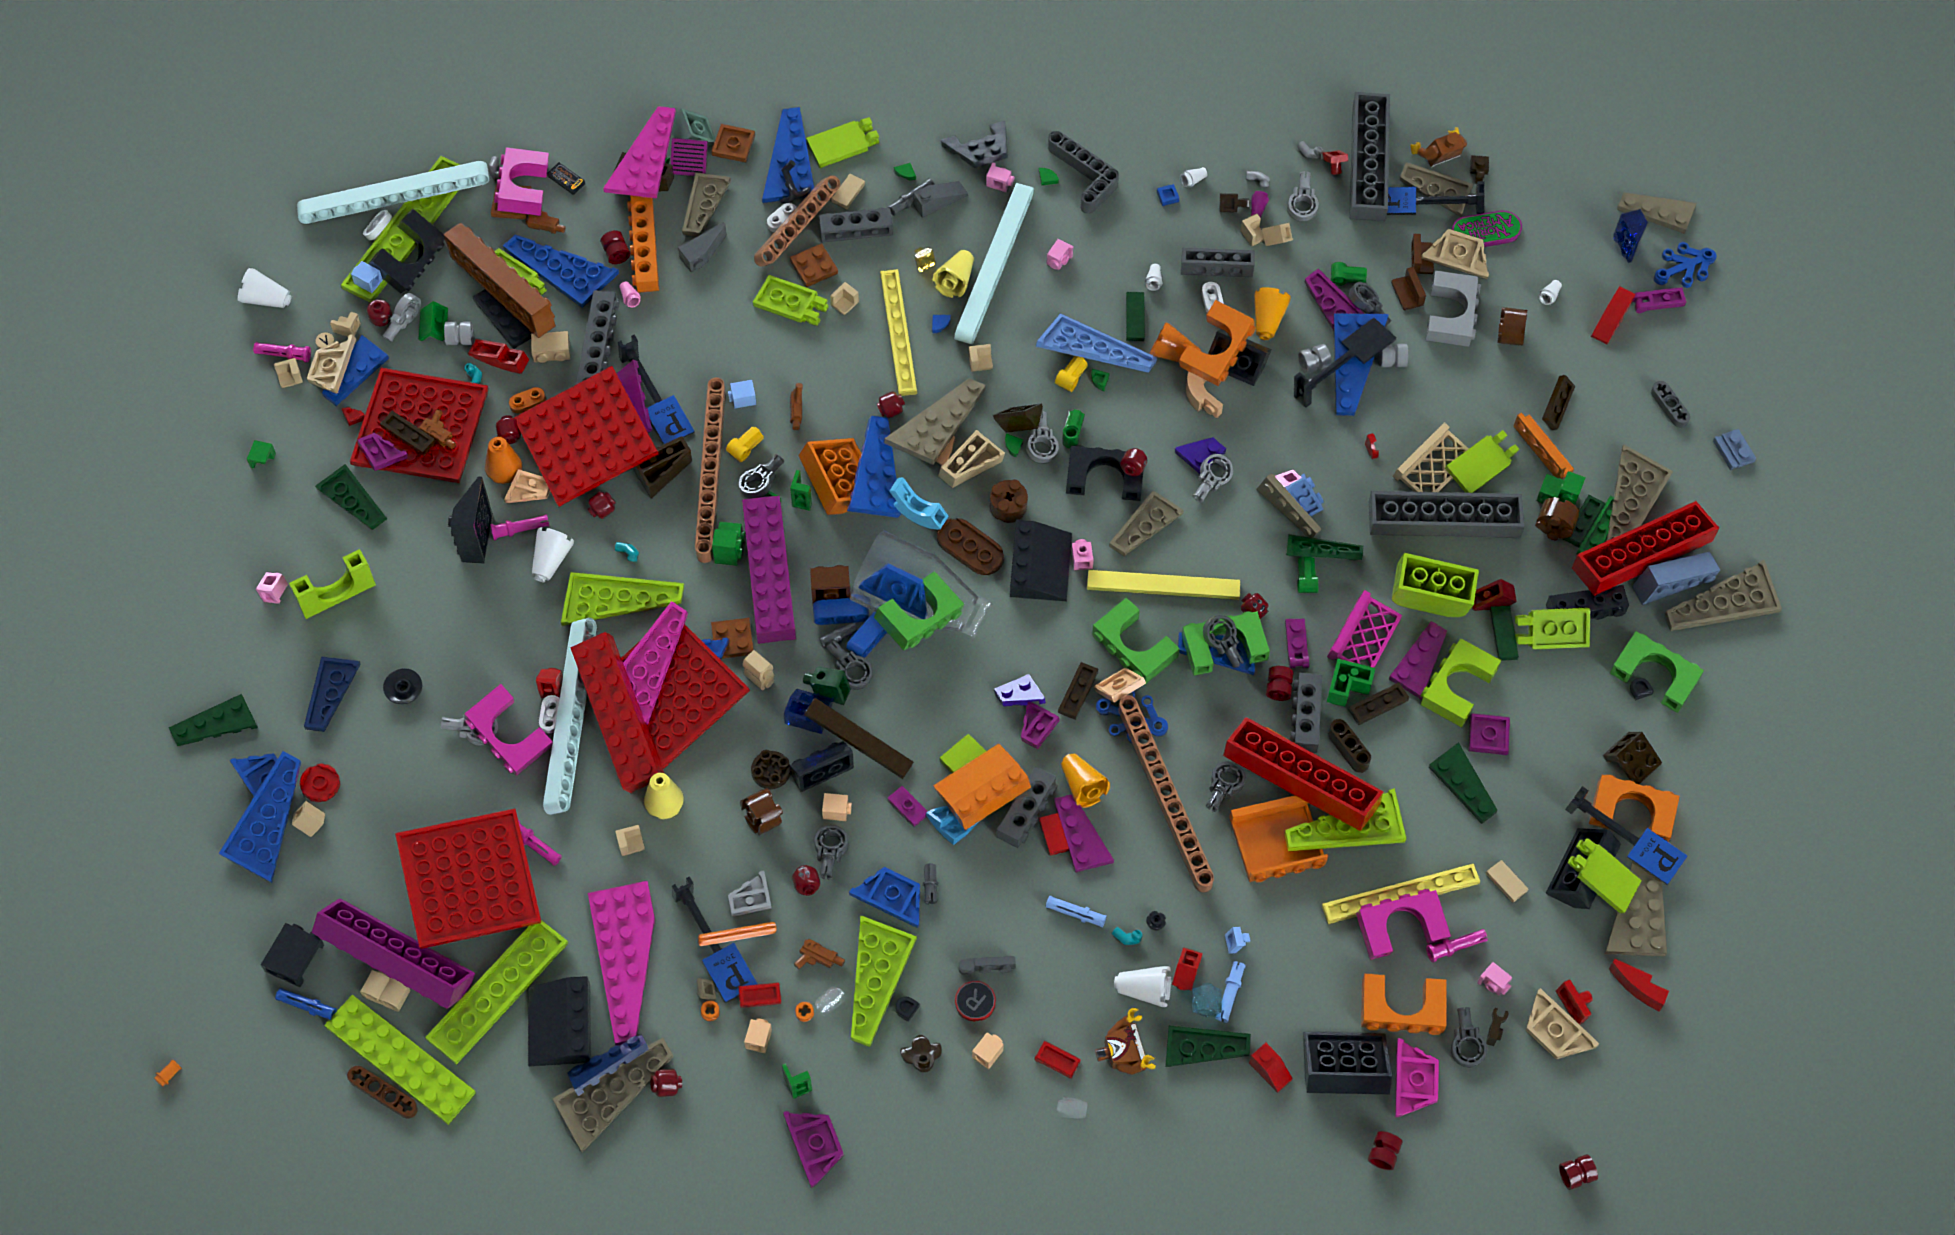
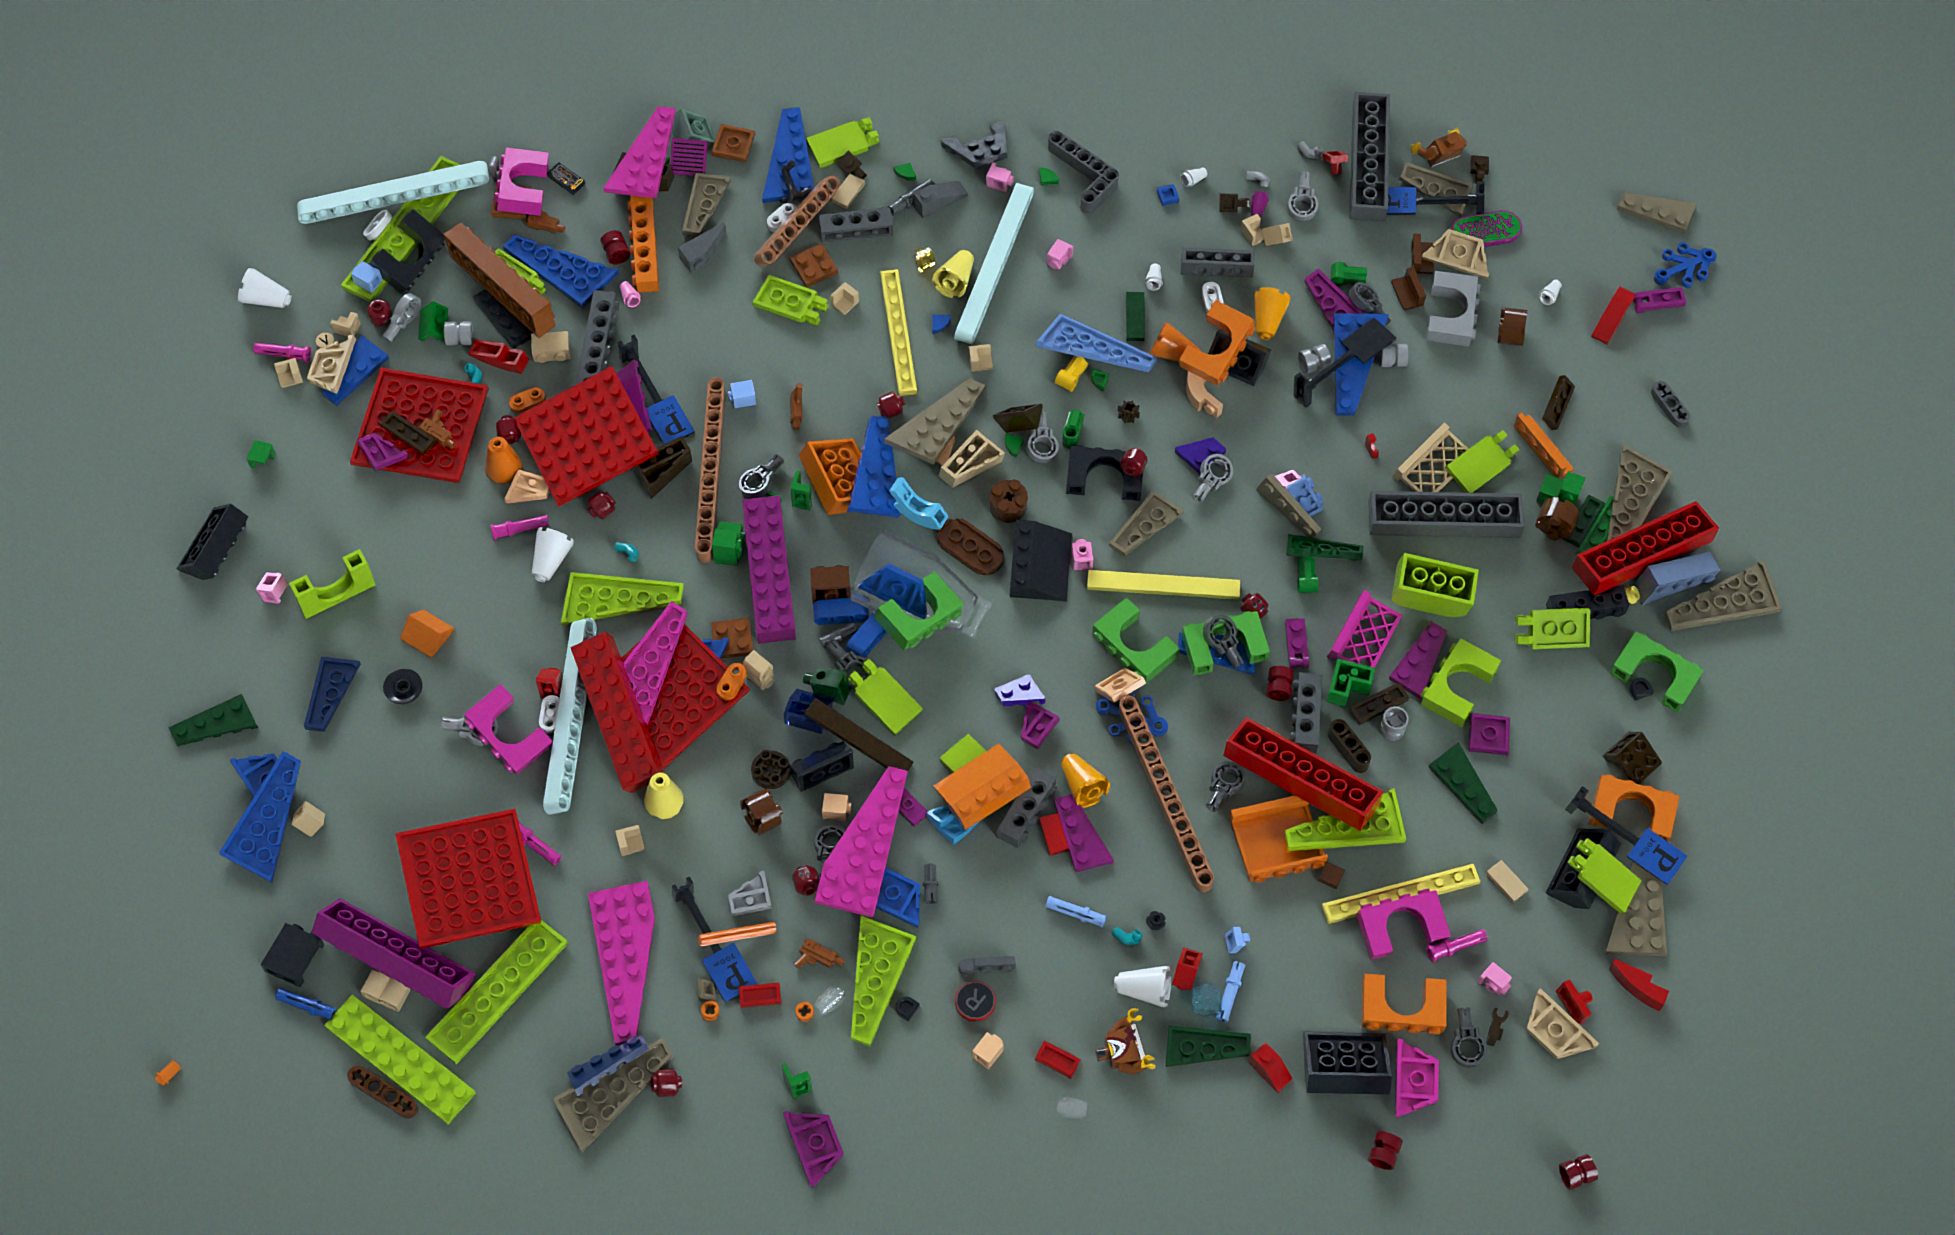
(213, 542): none -> black slope
(319, 783): red tile -> none
(350, 495): dark green wing -> none
(353, 416): red tile -> none
(425, 632): none -> orange slope
(471, 523): black slope -> none
(559, 1022): black slope -> none
(732, 680): none -> orange plate
(742, 447): yellow piece -> none
(758, 1035): light nougat brick -> none
(851, 165): none -> dark brown plate
(857, 863): none -> dark pink wing
(885, 697): none -> lime tile
(920, 1051): dark brown plate -> none
(1078, 690): dark brown plate -> none
(1128, 411): none -> dark brown gear
(1331, 875): none -> reddish brown tile
(1394, 723): none -> light grey wheel
(1494, 594): dark red slope -> none
(1504, 633): dark green tile -> none
(1630, 233): clear blue slope -> none
(1632, 594): none -> light yellow plate
(1734, 449): sand blue plate -> none

